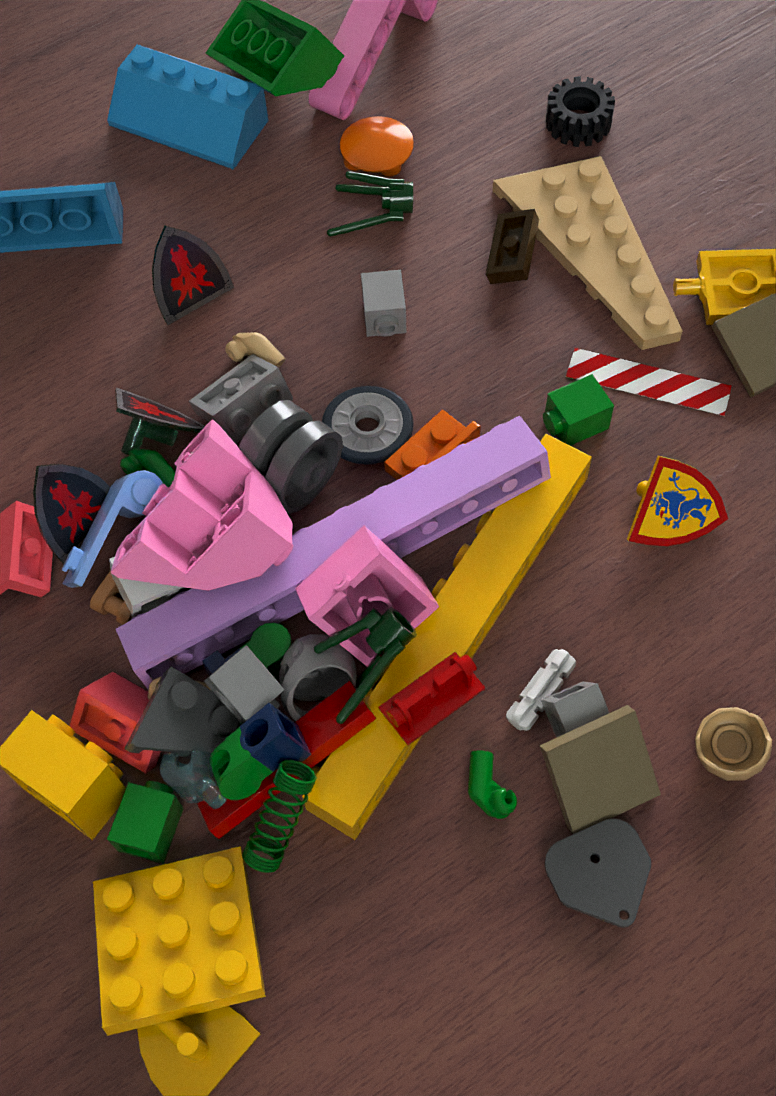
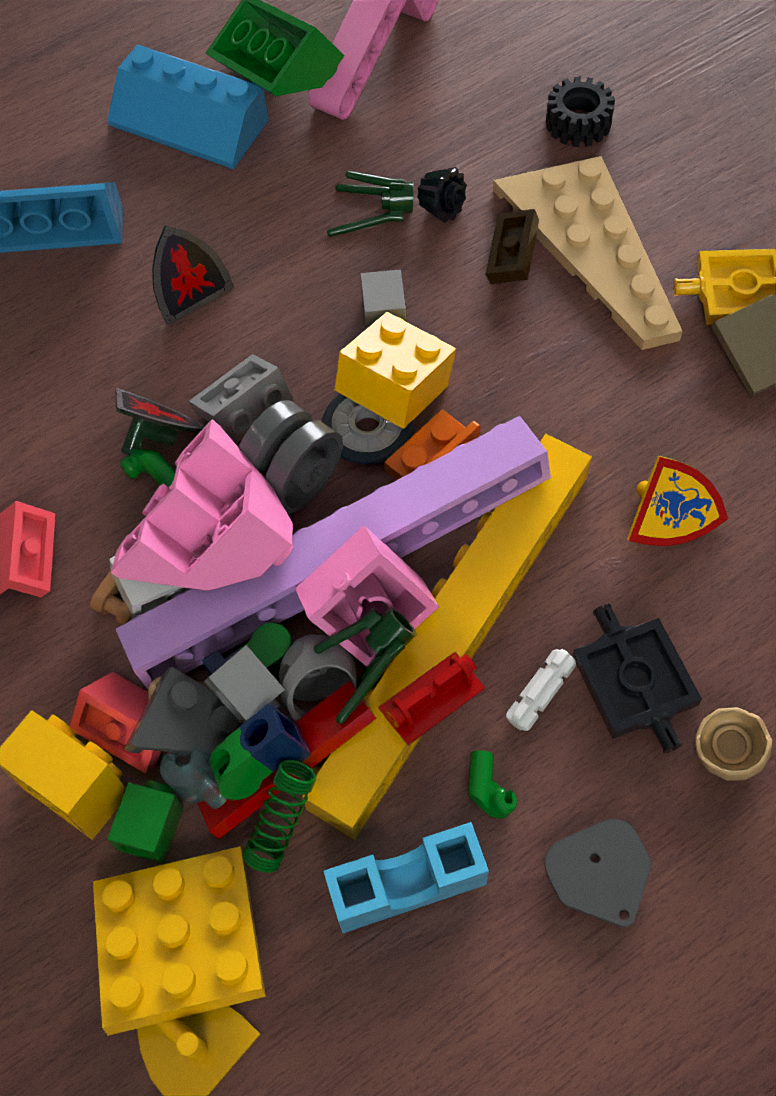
(66, 505): shield -> none
(125, 498): light blue door -> none
(253, 343): tan arm -> none
(376, 145): orange dish -> none
(381, 889): none -> medium azure arch
(394, 369): none -> yellow brick
(442, 193): none -> black piece
(574, 707): light grey brick -> none
(578, 411): green brick -> none
(600, 769): dark tan tile -> none
(636, 678): none -> black plate
(650, 381): sticker -> none

